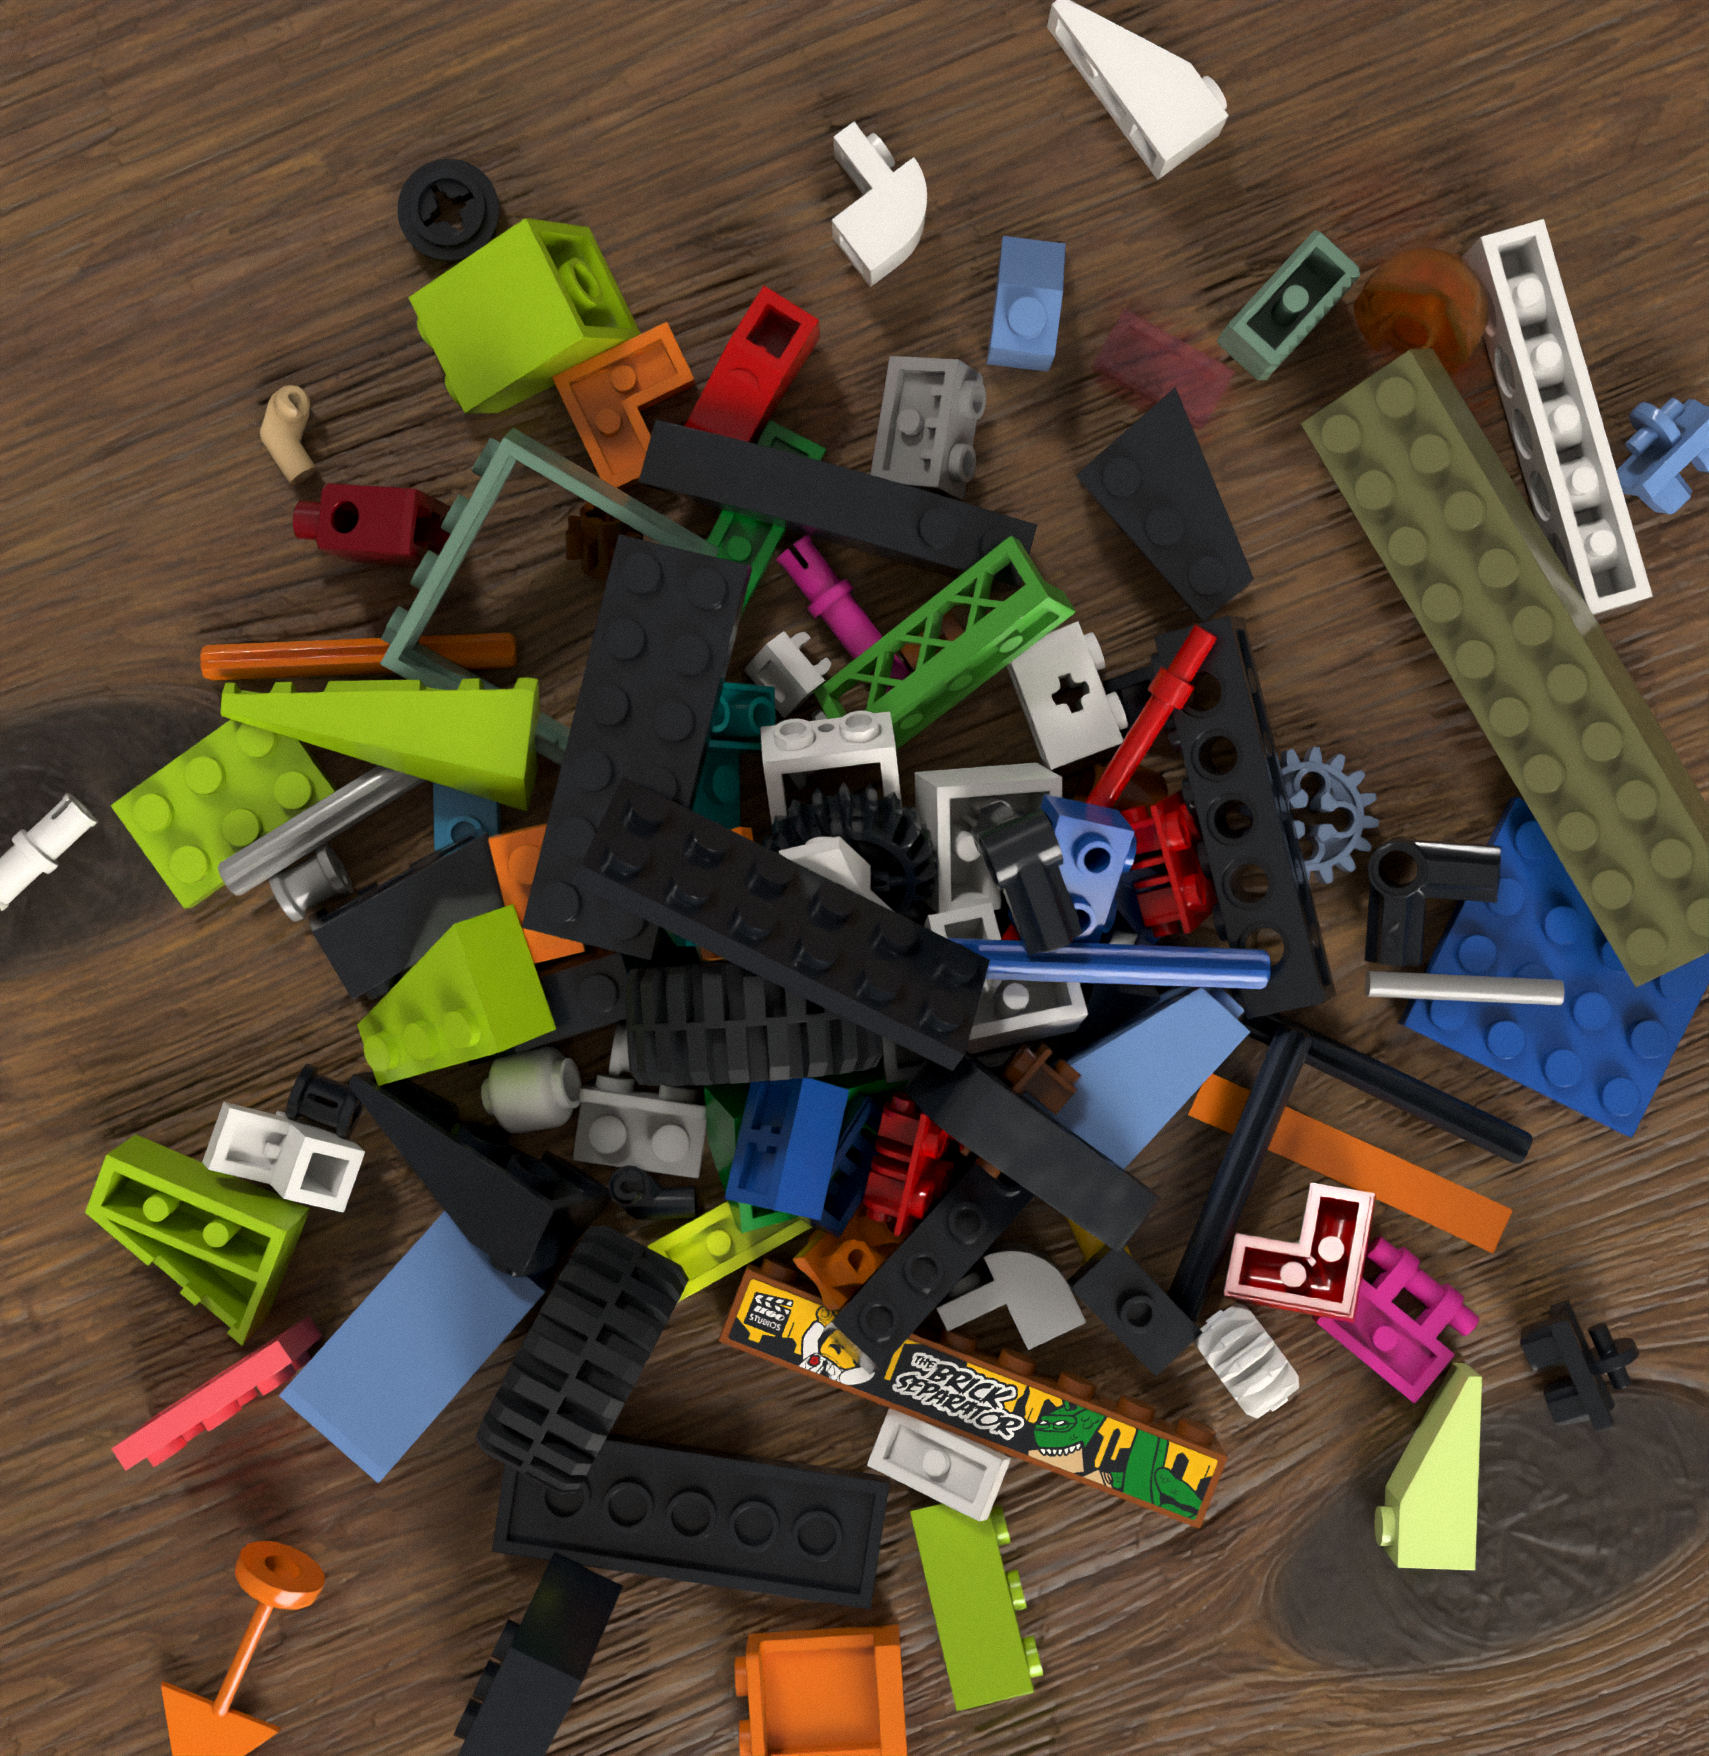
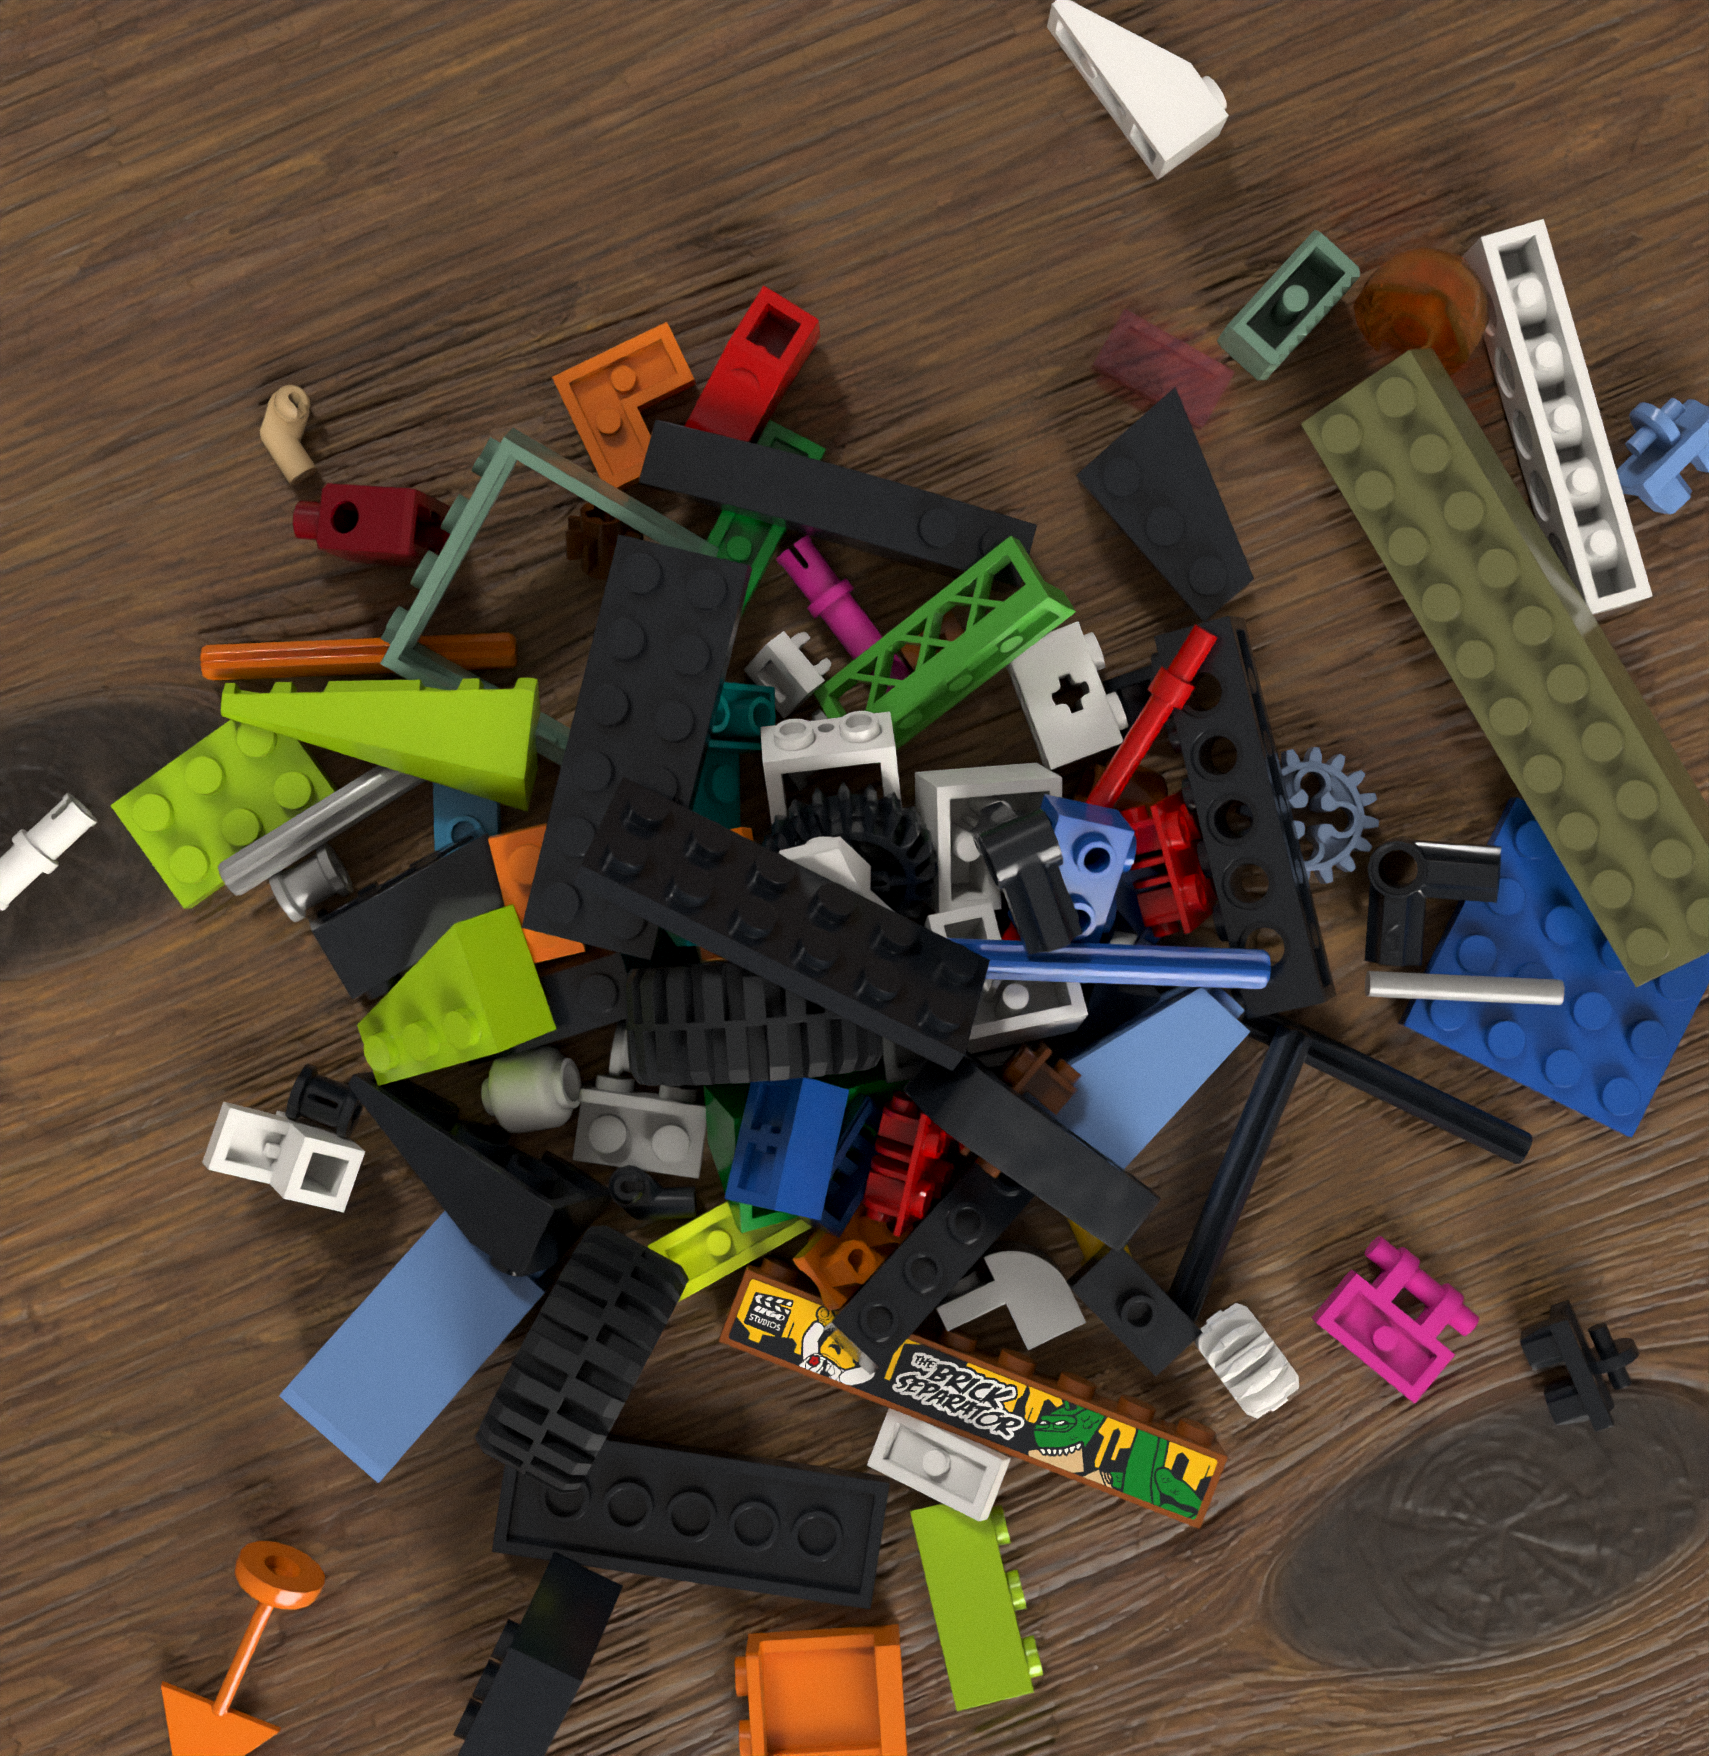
(200, 1227): lime wedge -> none
(219, 1397): coral plate -> none
(459, 183): black gear -> none
(521, 314): lime slope -> none
(889, 217): white brick -> none
(929, 424): light grey bracket -> none
(1027, 304): medium blue slope -> none
(1321, 1271): brick -> none
(1362, 1167): orange sticker -> none
(1434, 1488): yellowish green slope -> none

